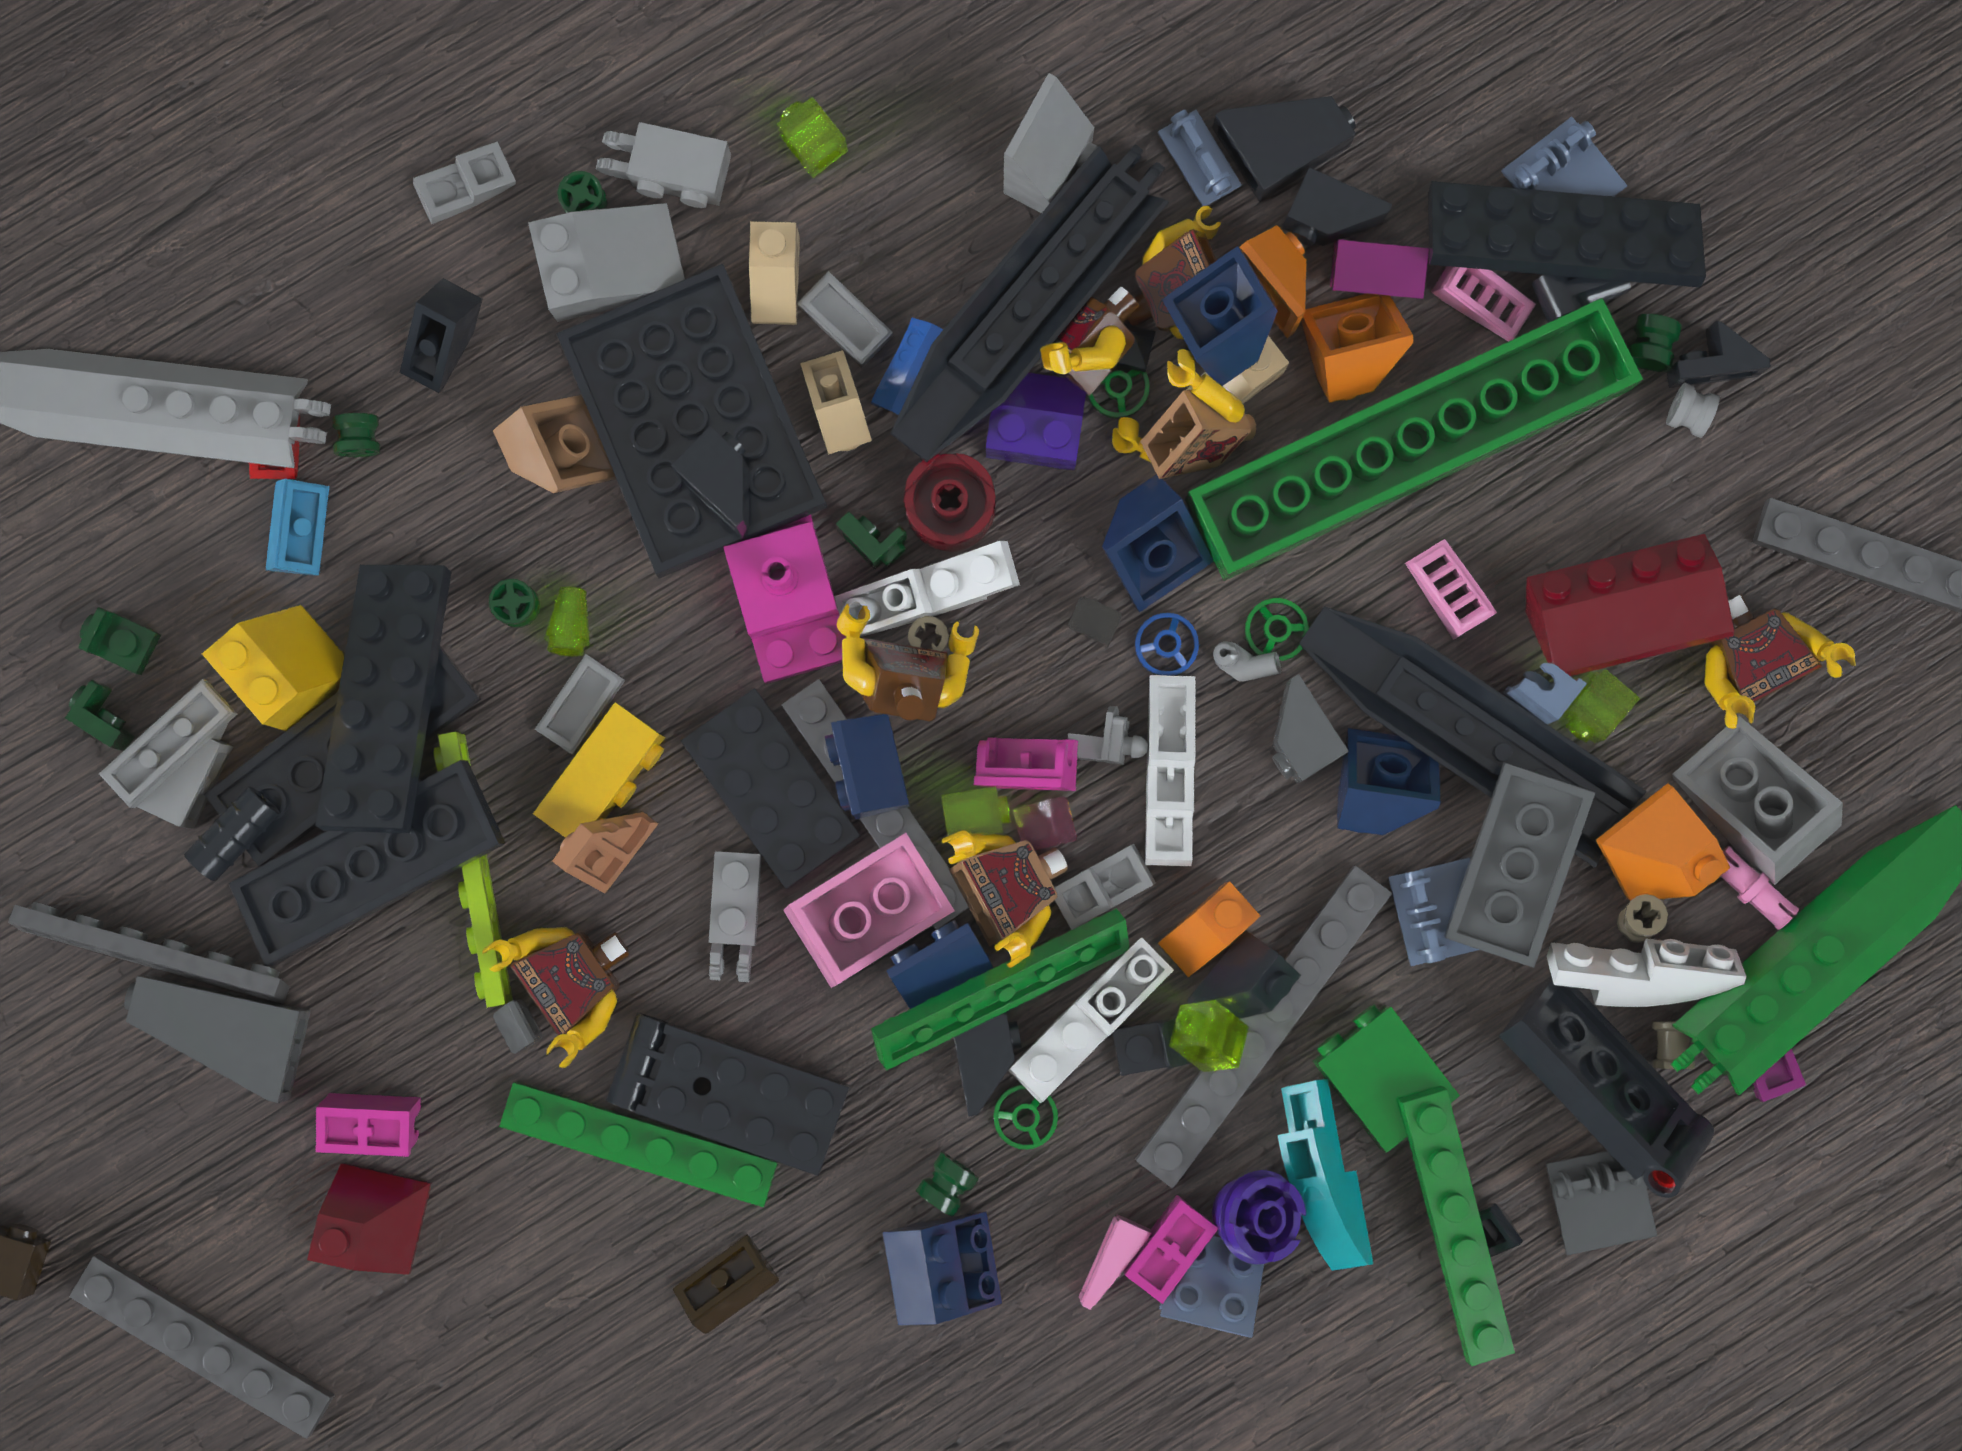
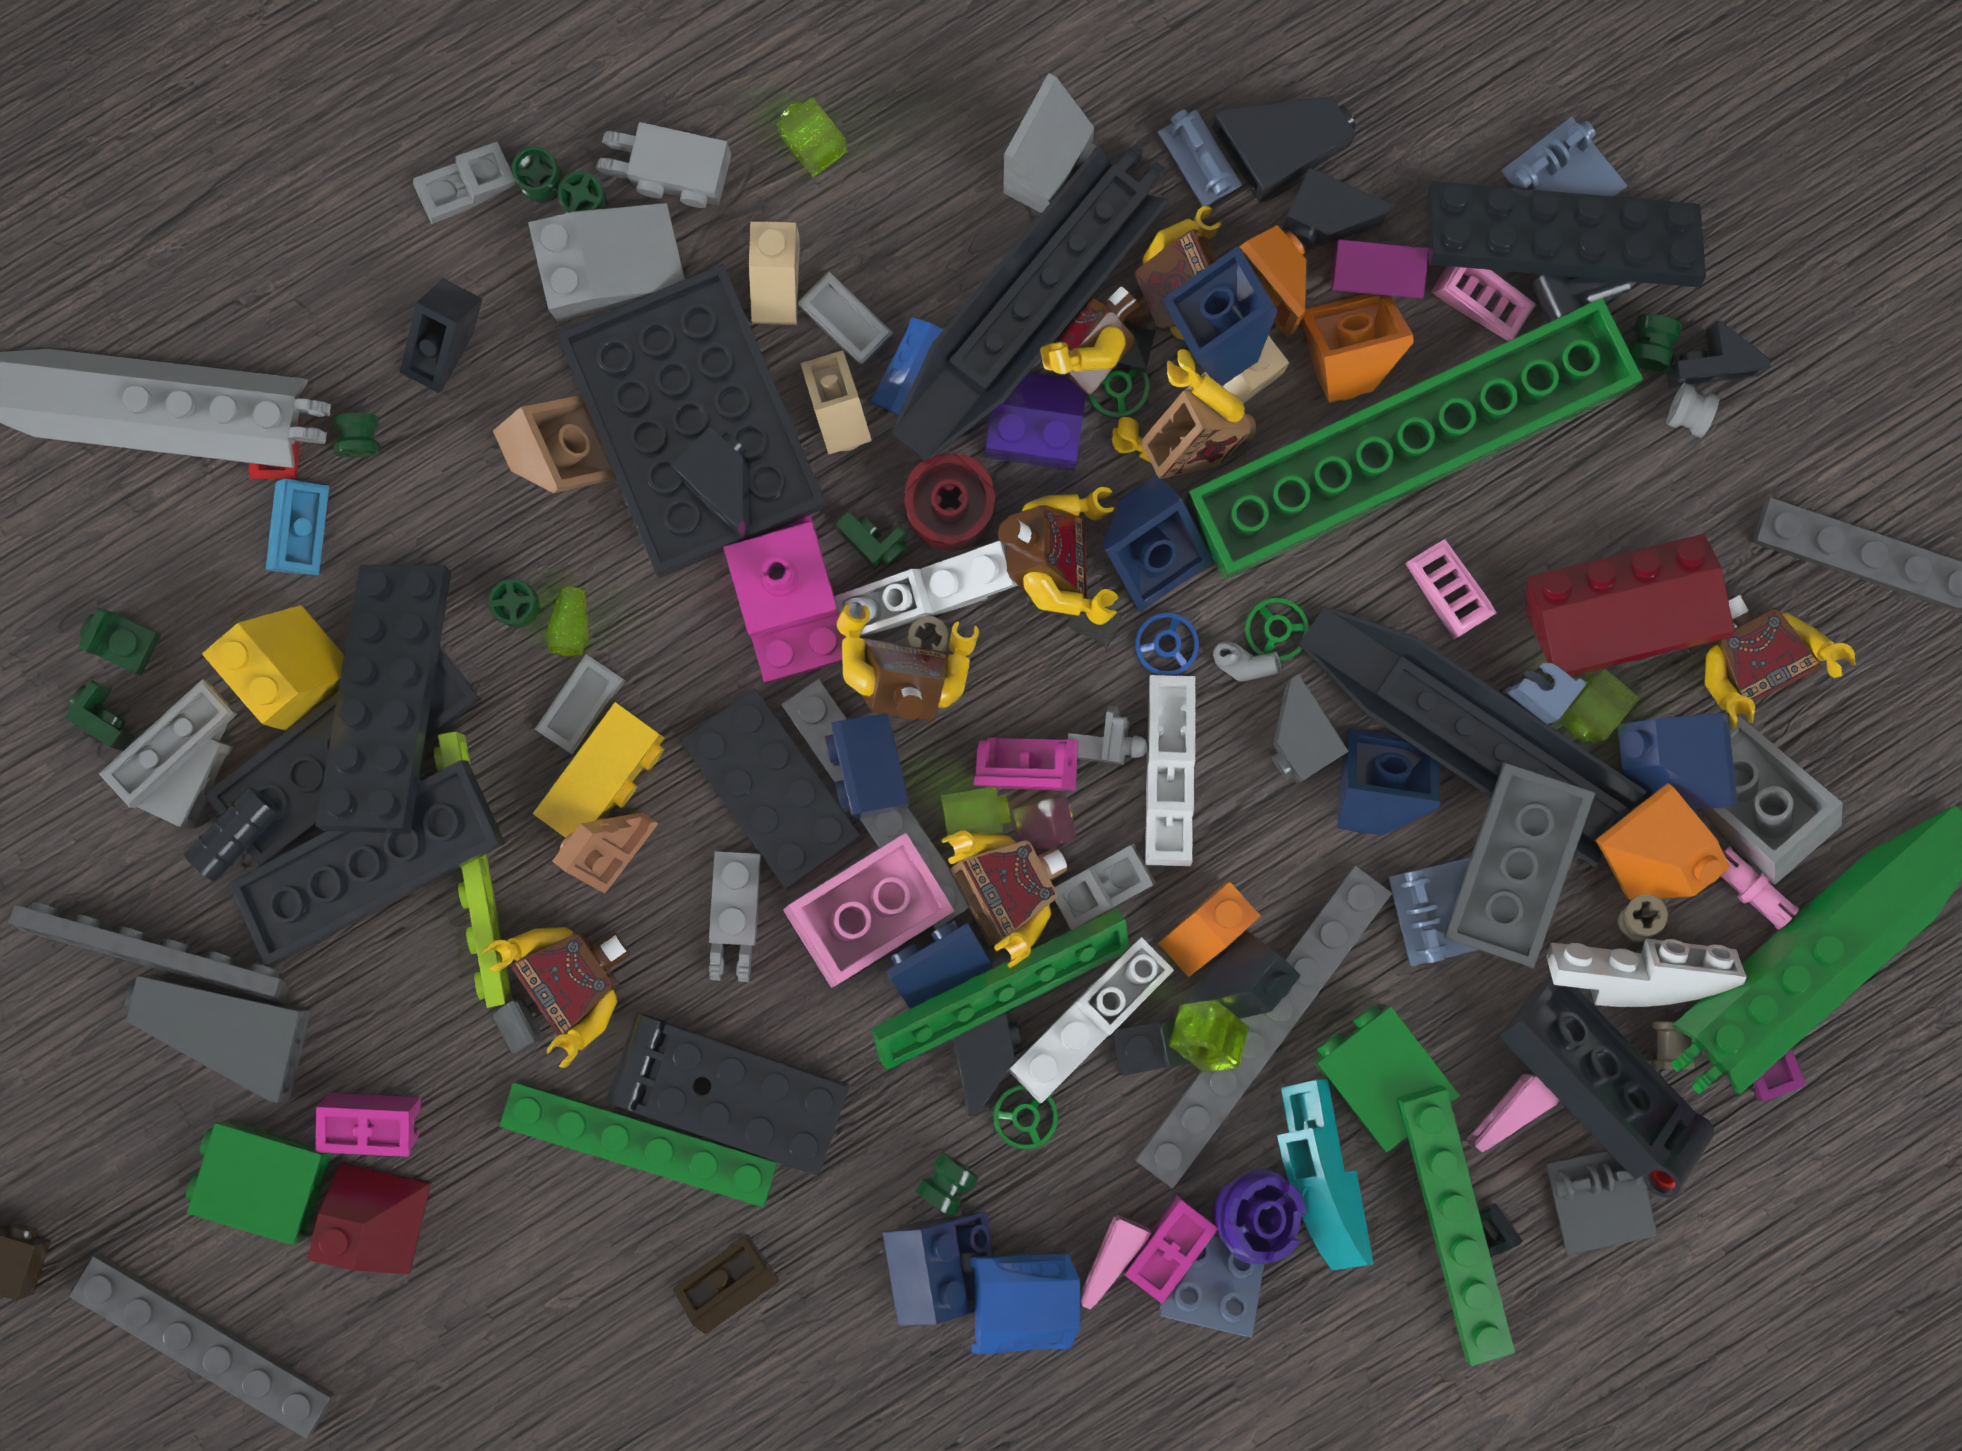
(257, 1181): none -> green brick
(536, 164): none -> dark green wheel
(1025, 1302): none -> blue slope
(1050, 556): none -> torso
(1518, 1107): none -> bright pink slope
(1686, 753): none -> dark blue slope

